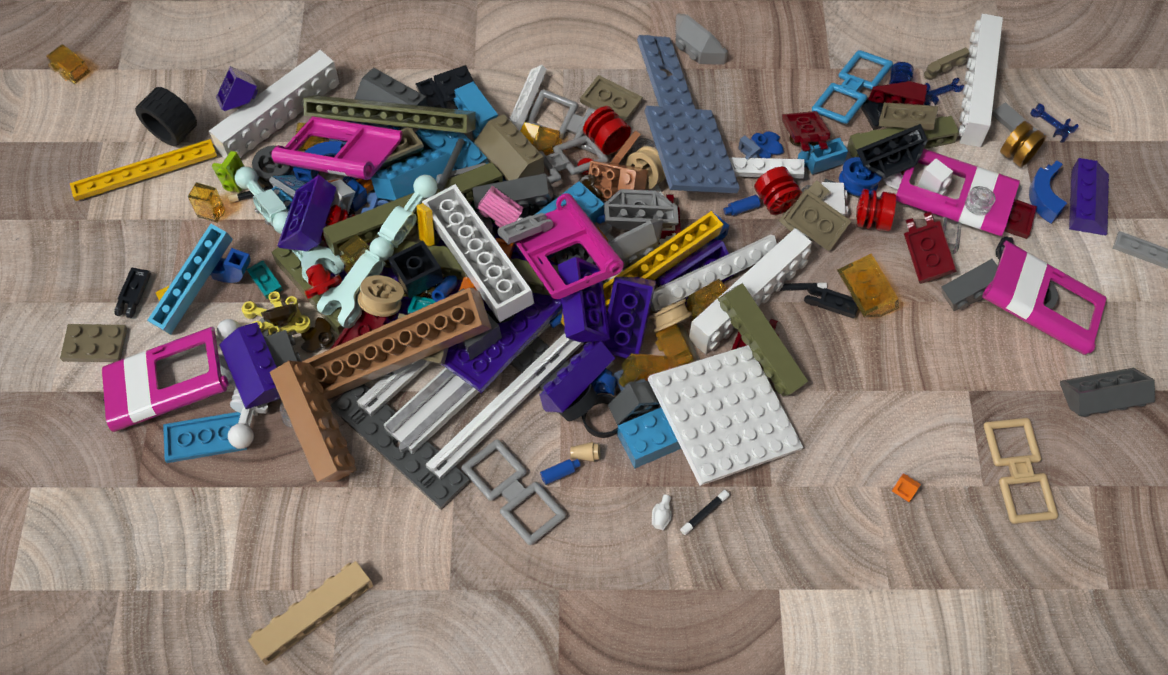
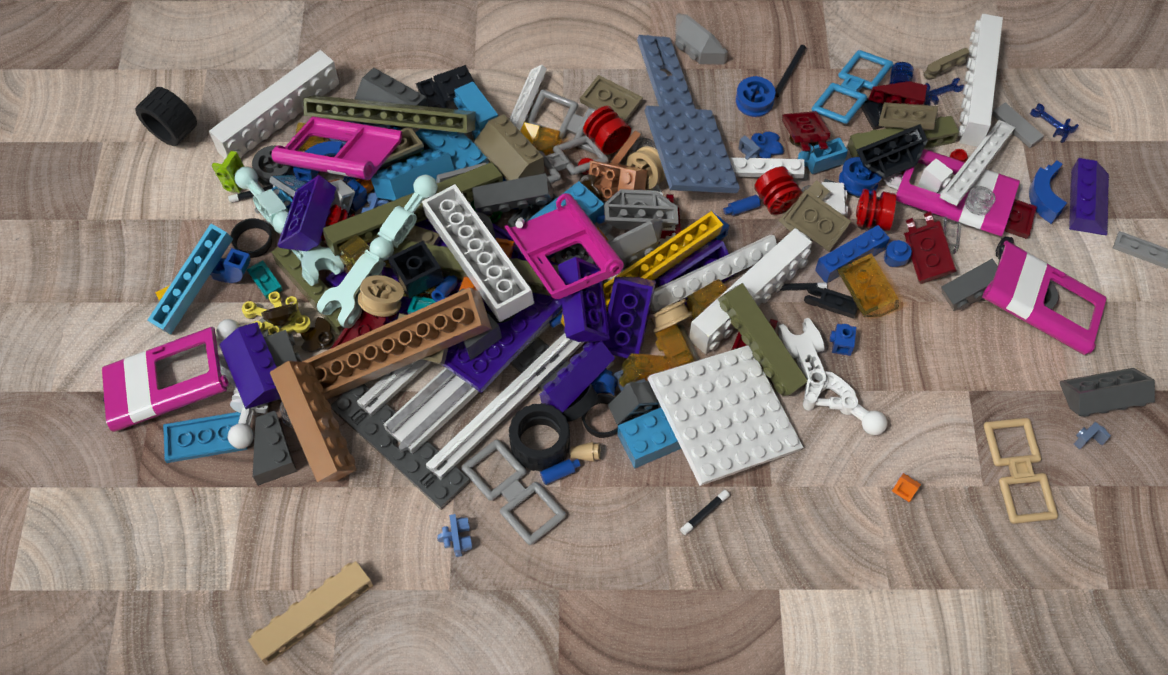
(68, 64): clear yellow brick -> none
(93, 343): dark tan plate -> none
(132, 291): black hinge -> none
(142, 170): yellow plate -> none
(206, 202): clear yellow brick -> none
(236, 89): dark purple slope -> none
(249, 224): none -> black tyre
(271, 451): none -> dark grey wedge
(320, 280): red plate -> none
(425, 224): yellow tile -> none
(450, 165): dark grey bar -> none
(460, 544): none -> medium blue hips
(499, 207): bright pink brick -> none
(525, 228): light grey hinge -> none
(539, 415): none -> black tyre
(661, 513): white piece -> none
(747, 91): none -> blue wheel
(789, 70): none -> black bar
(805, 350): none -> white piece
(843, 339): none -> blue brick
(871, 241): none -> blue arch
(897, 253): none -> blue piece
(959, 154): none -> red plate
(977, 163): none -> white plate
(1023, 144): pearl gold wheel -> none
(1095, 431): none -> sand blue bracket

